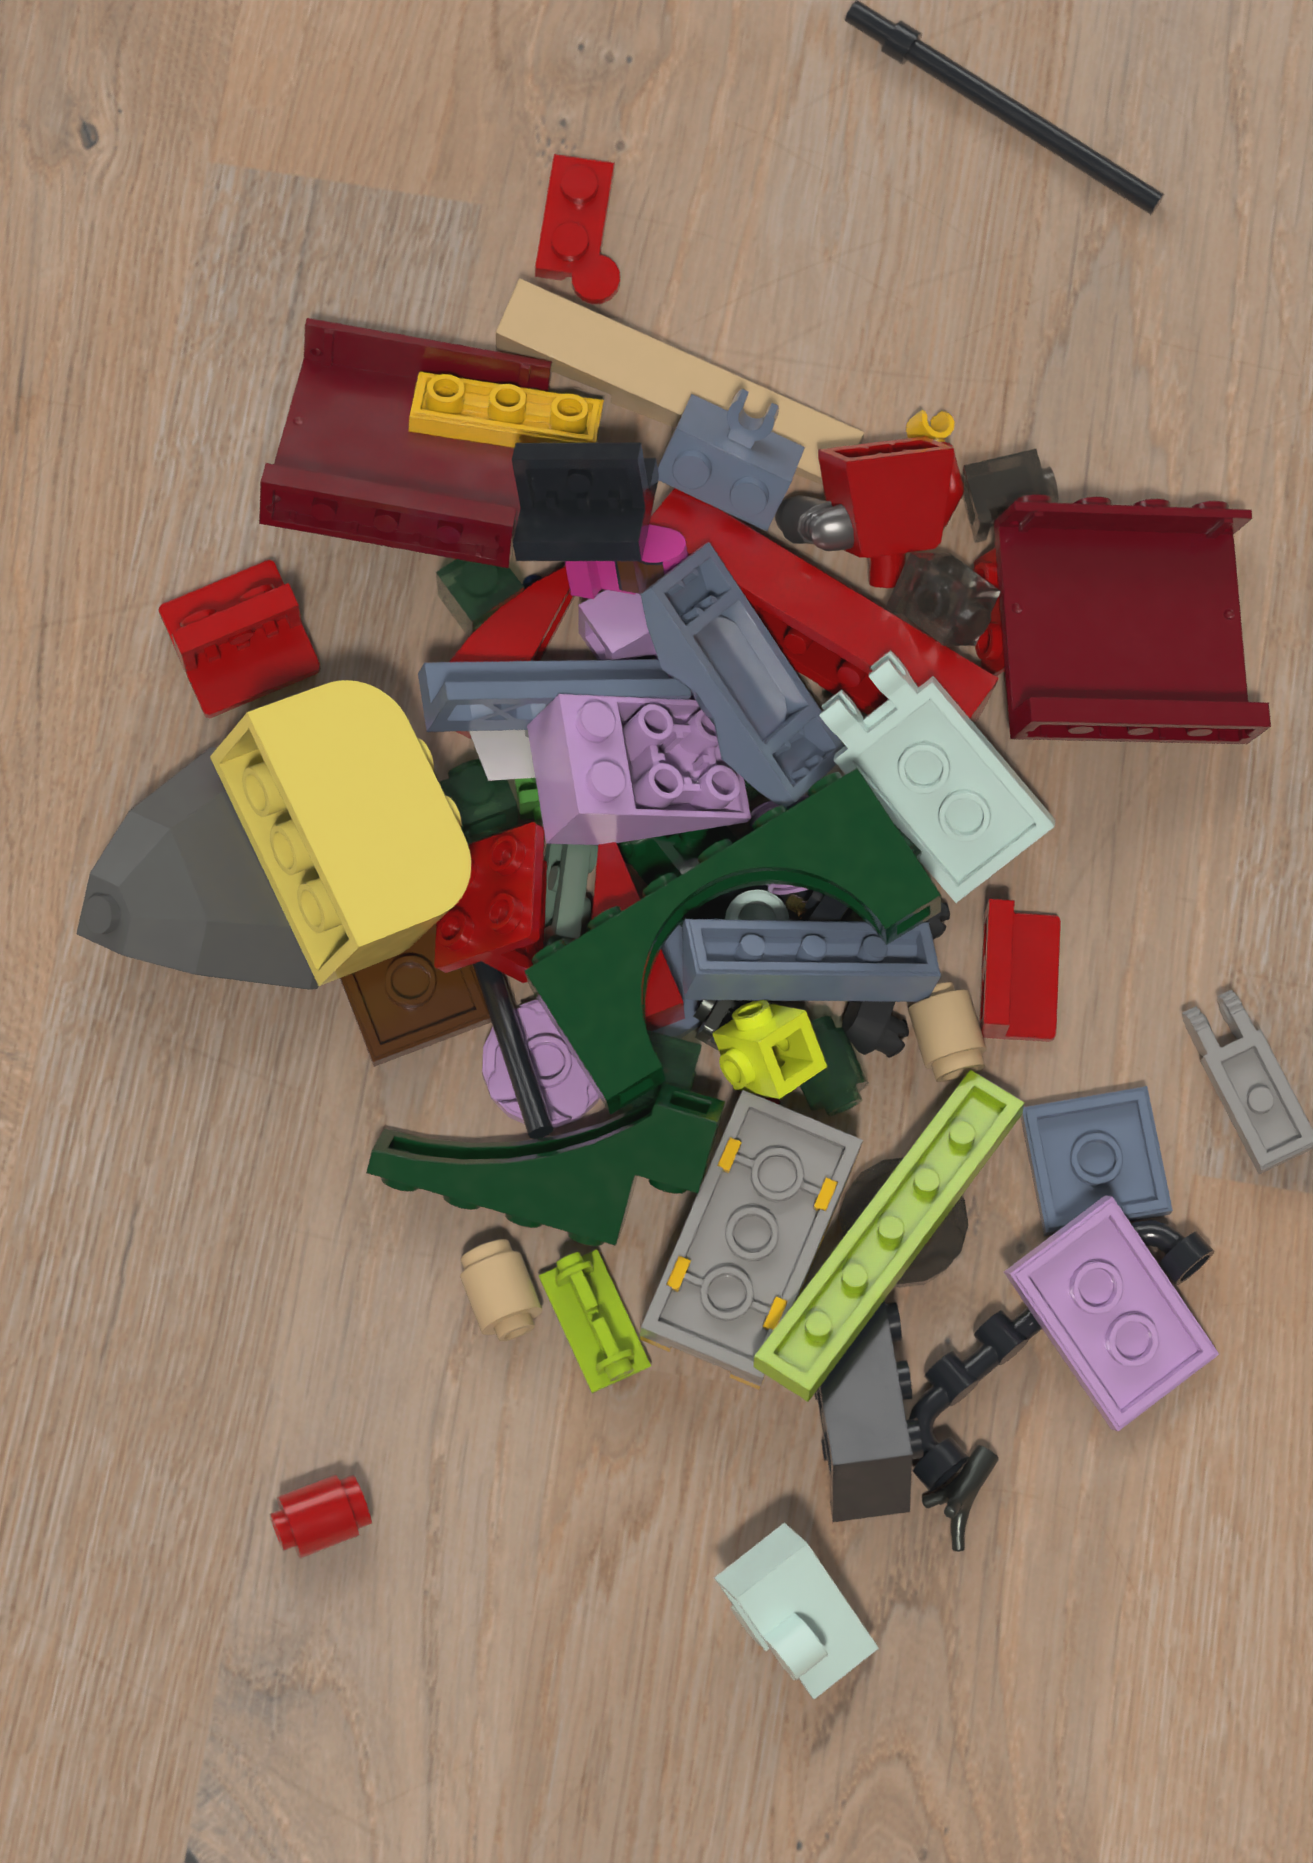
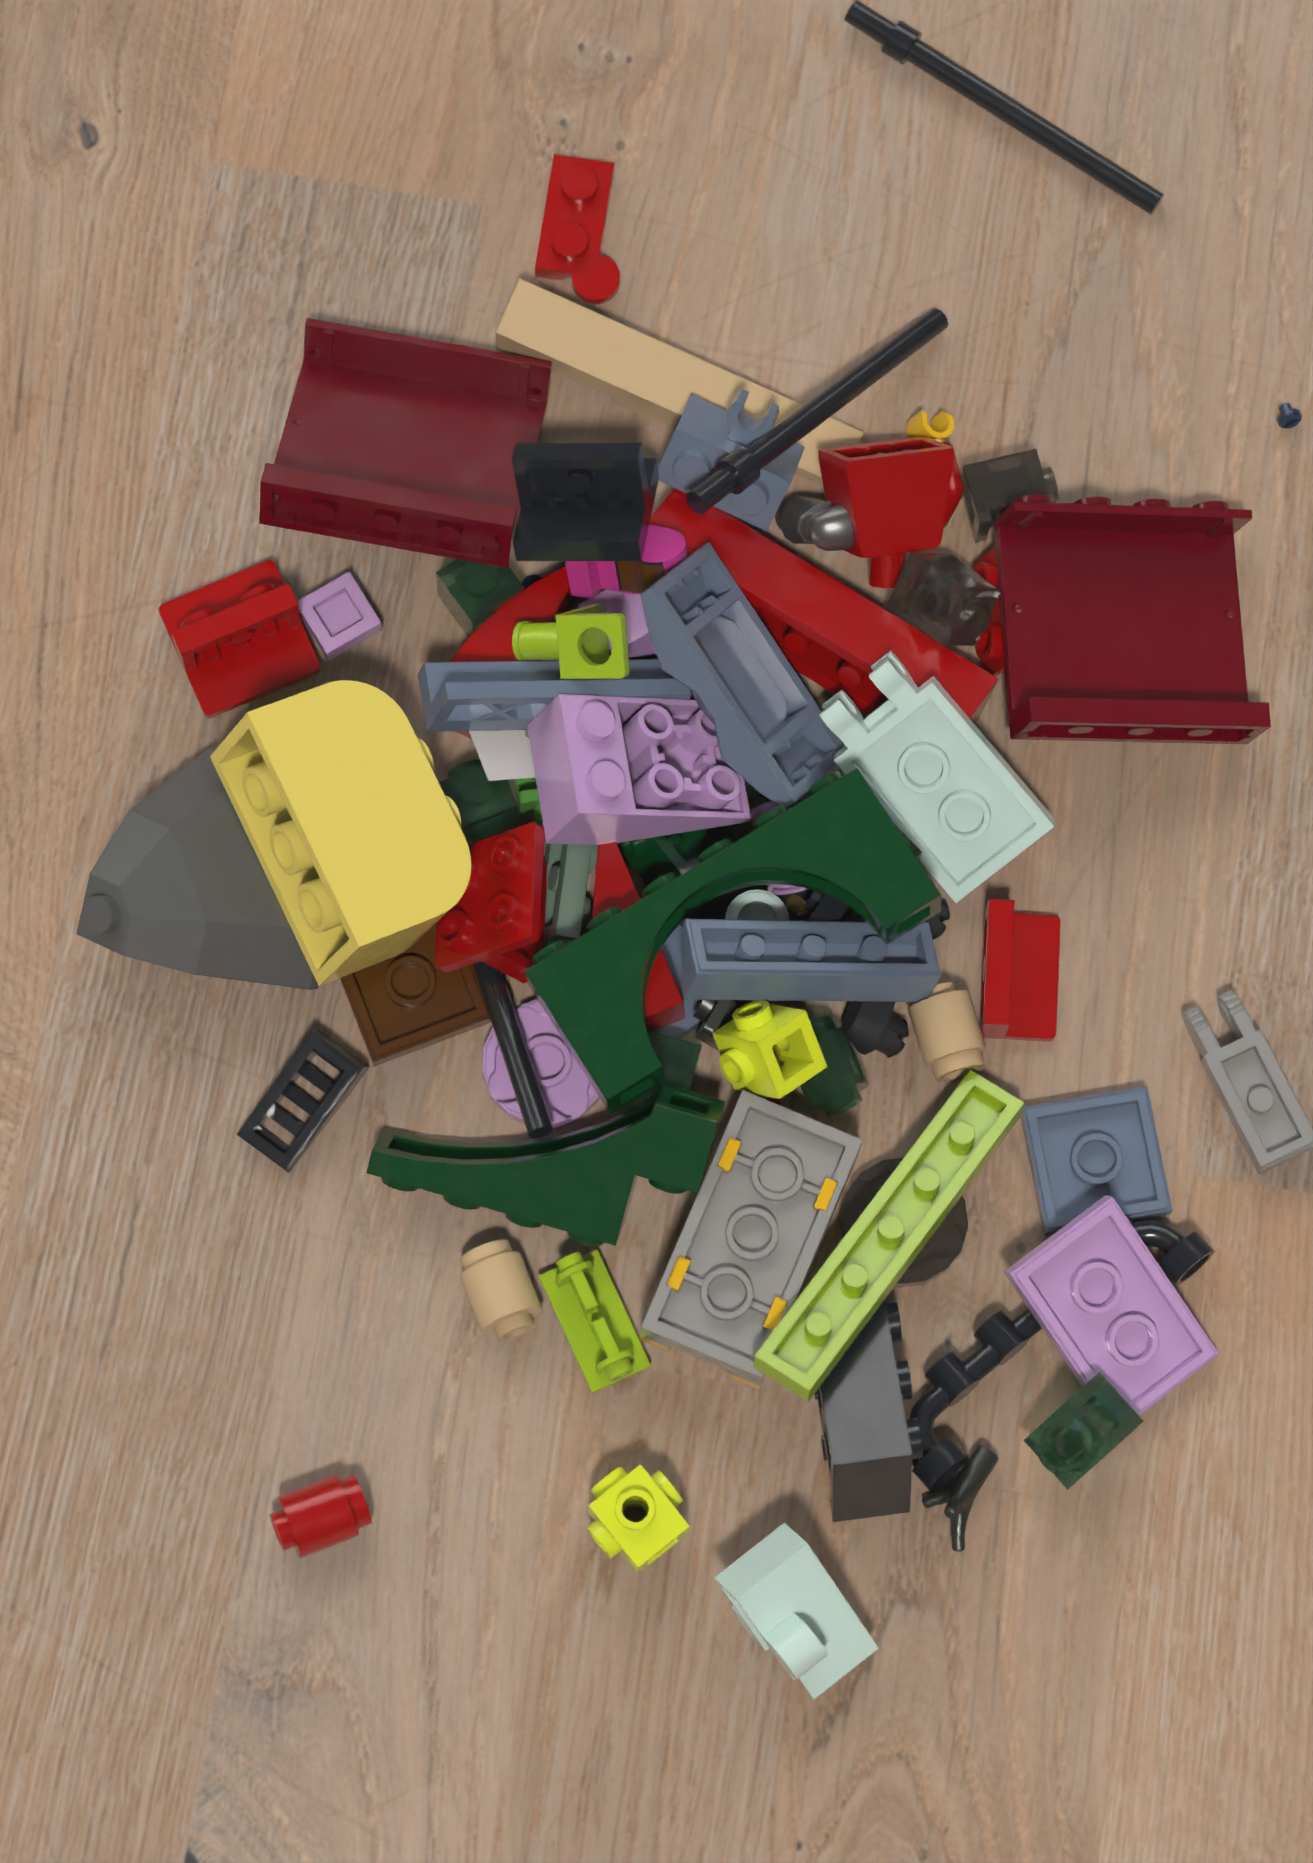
(299, 1065): none -> black slope
(339, 616): none -> lavender plate
(501, 412): yellow tile -> none
(578, 643): none -> lime bracket
(636, 1541): none -> neon yellow brick
(743, 467): none -> black bar
(1083, 1430): none -> clear green brick
(1288, 417): none -> dark blue piece

